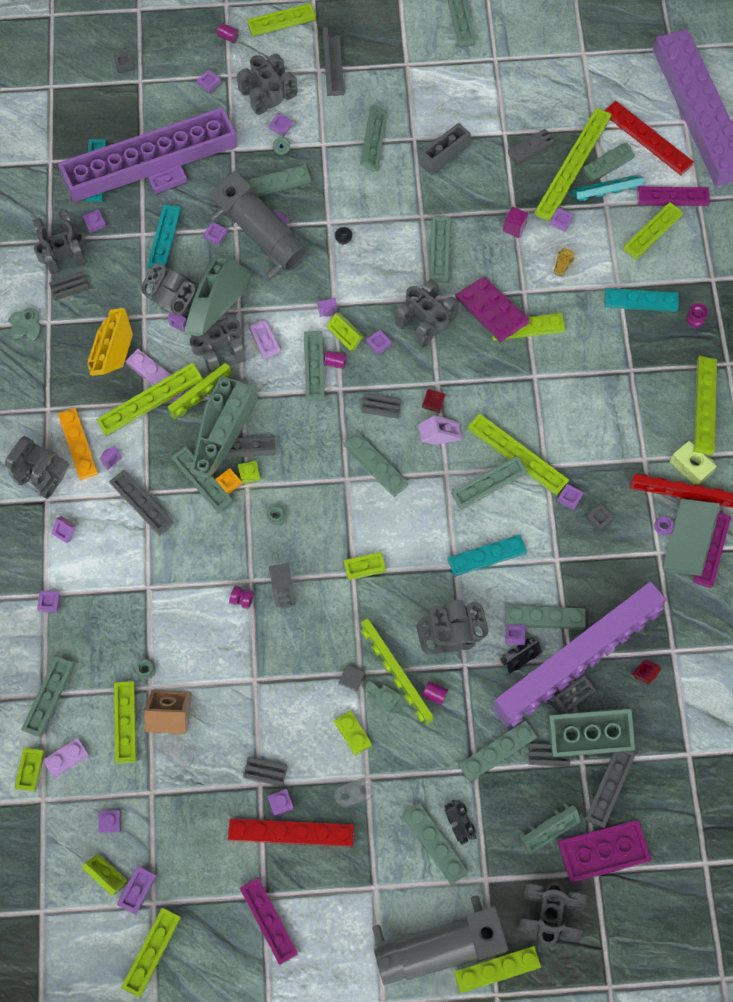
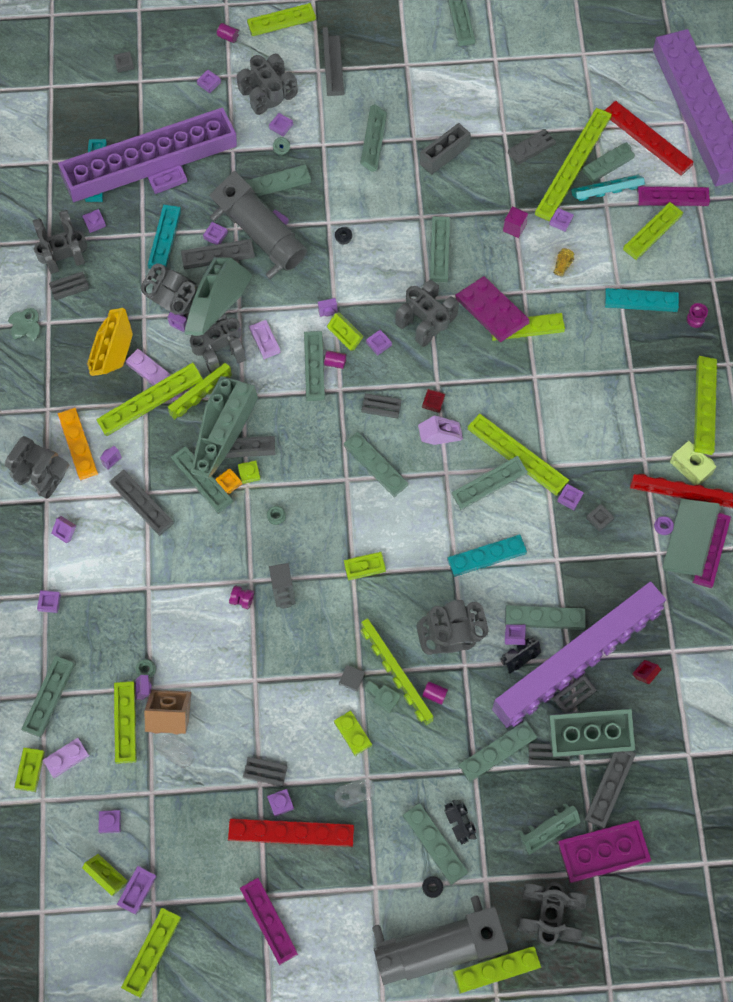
(142, 687): none -> medium lavender plate
(204, 255): none -> dark grey plate
(432, 880): none -> black plate

